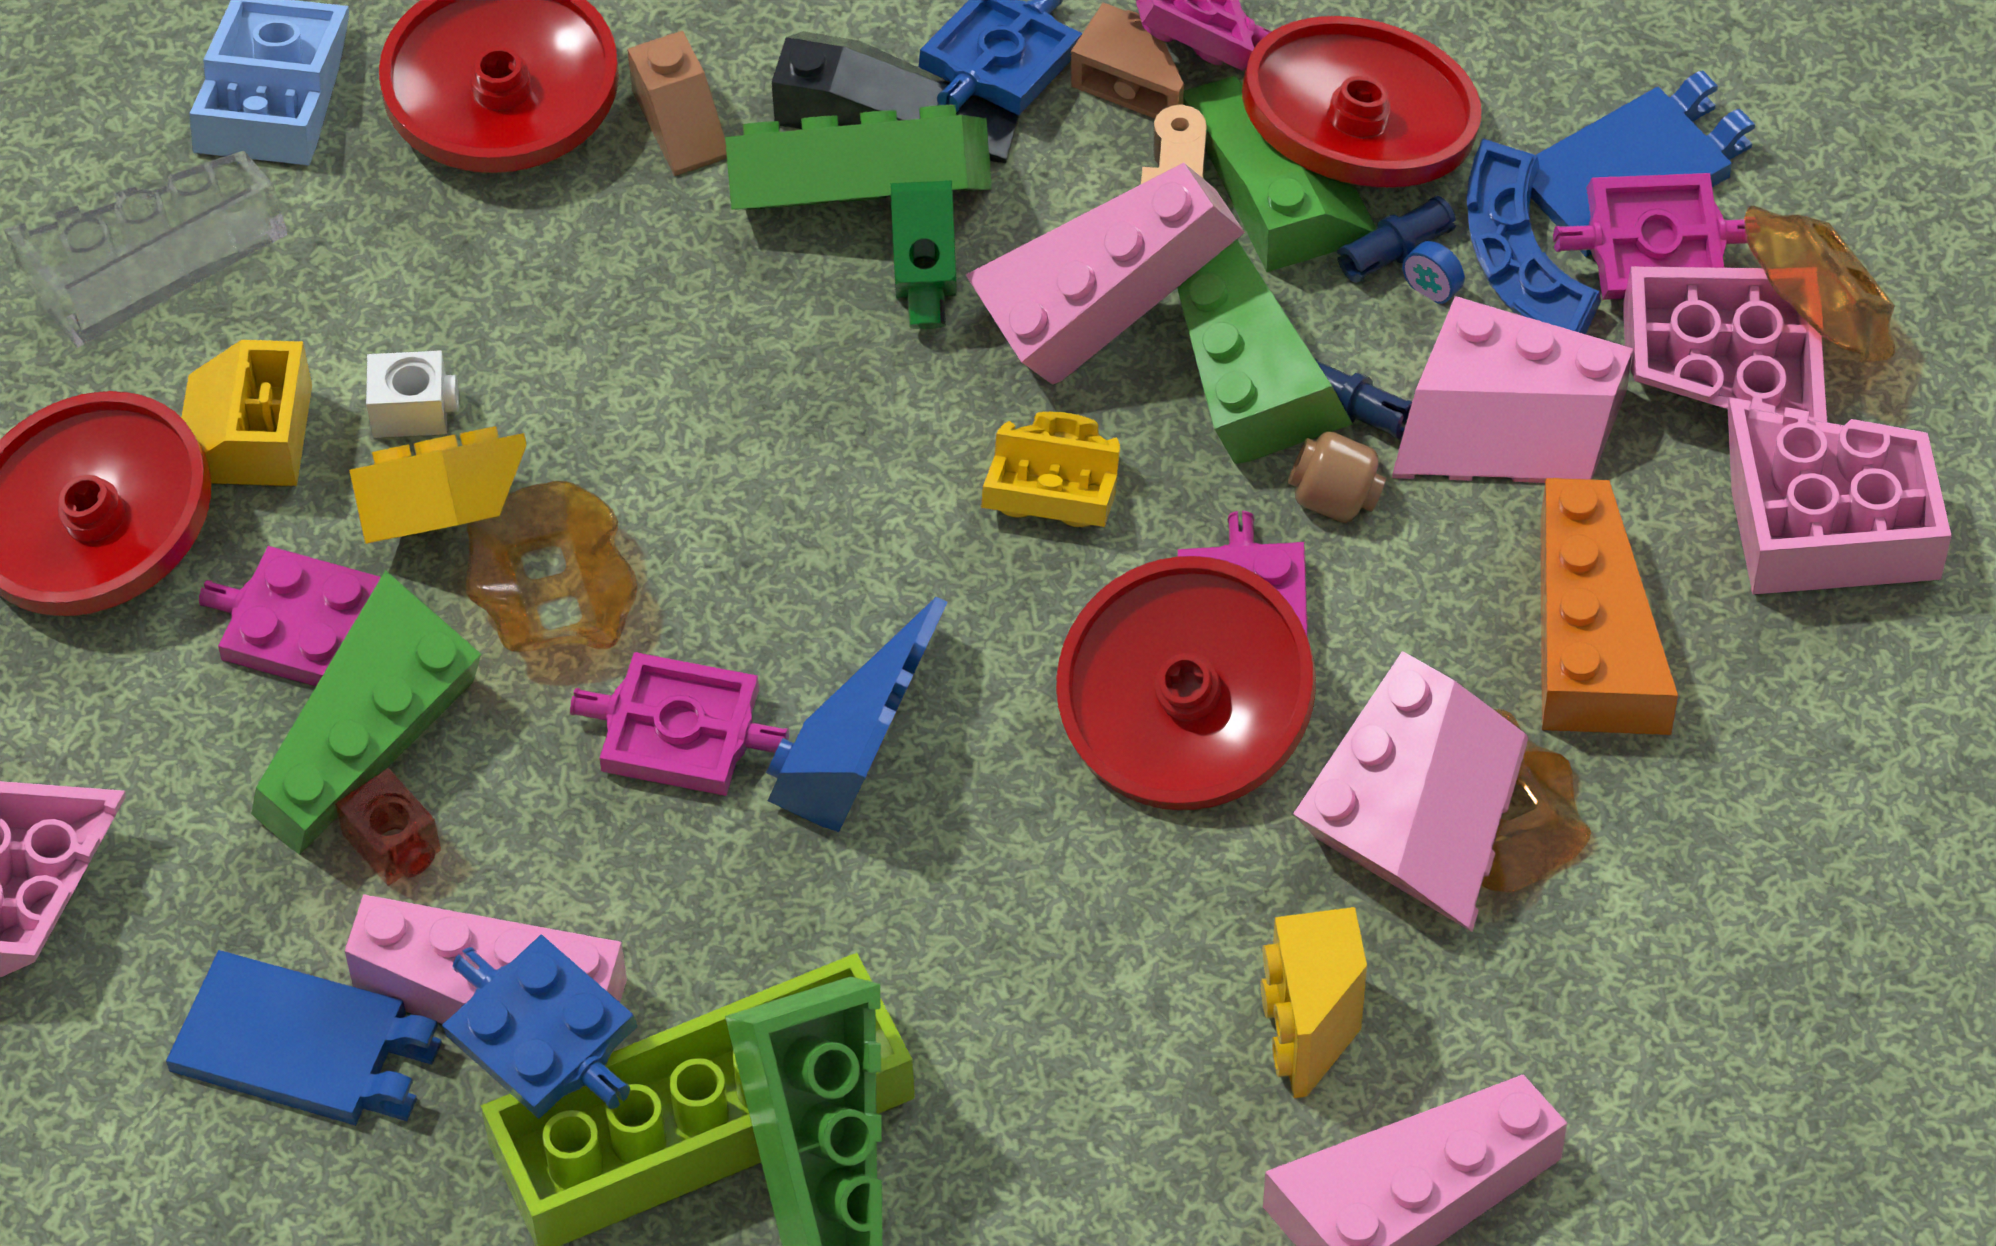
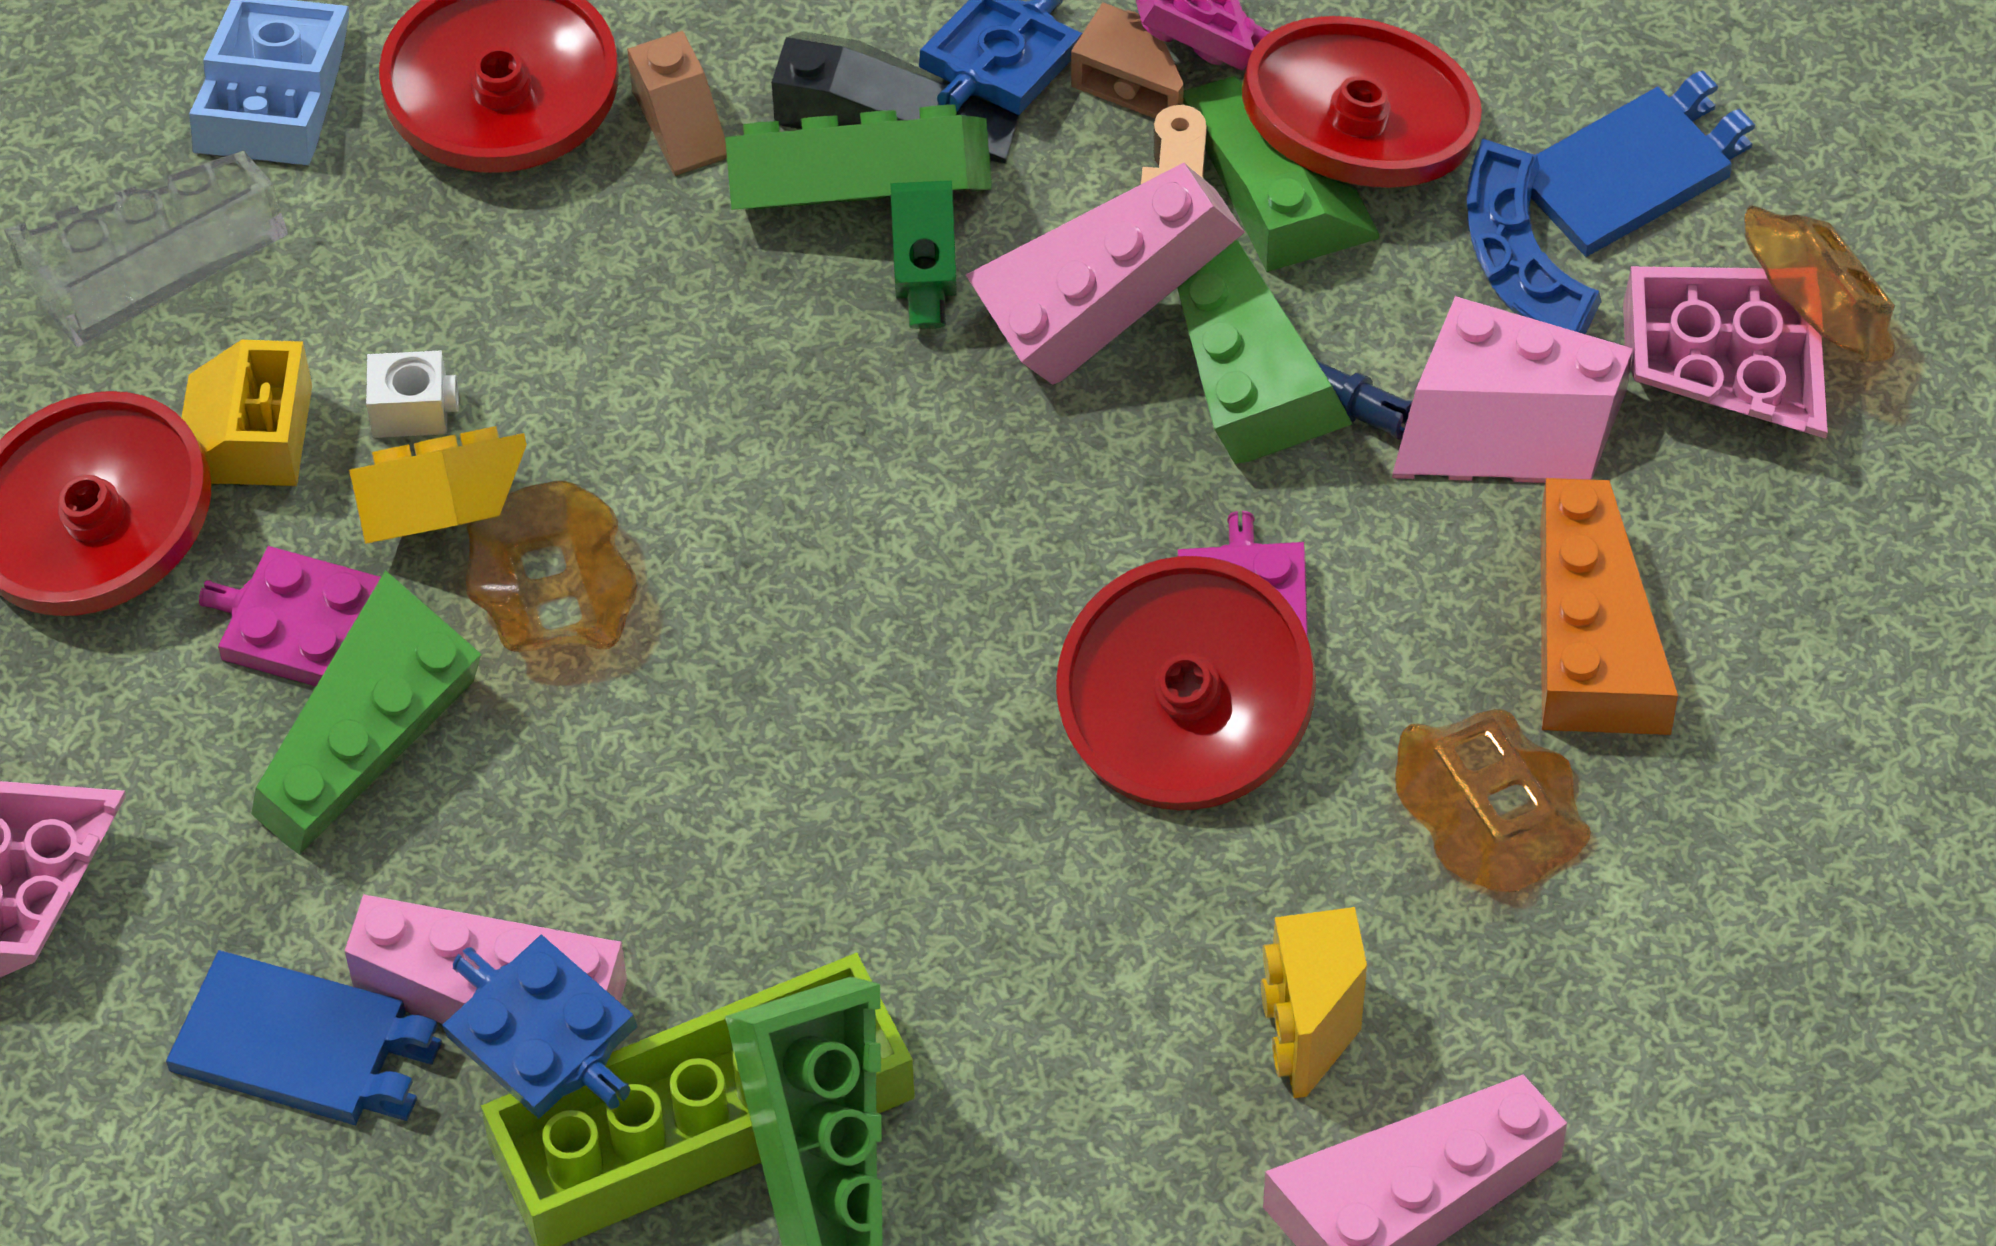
(386, 806): clear red brick -> none
(678, 723): dark pink plate -> none
(841, 738): blue wedge -> none
(1053, 470): yellow slope -> none
(1336, 477): medium nougat head -> none
(1396, 238): dark blue pin -> none
(1420, 788): bright pink wedge -> none
(1434, 271): tile -> none
(1650, 225): dark pink plate -> none
(1833, 502): bright pink wedge -> none

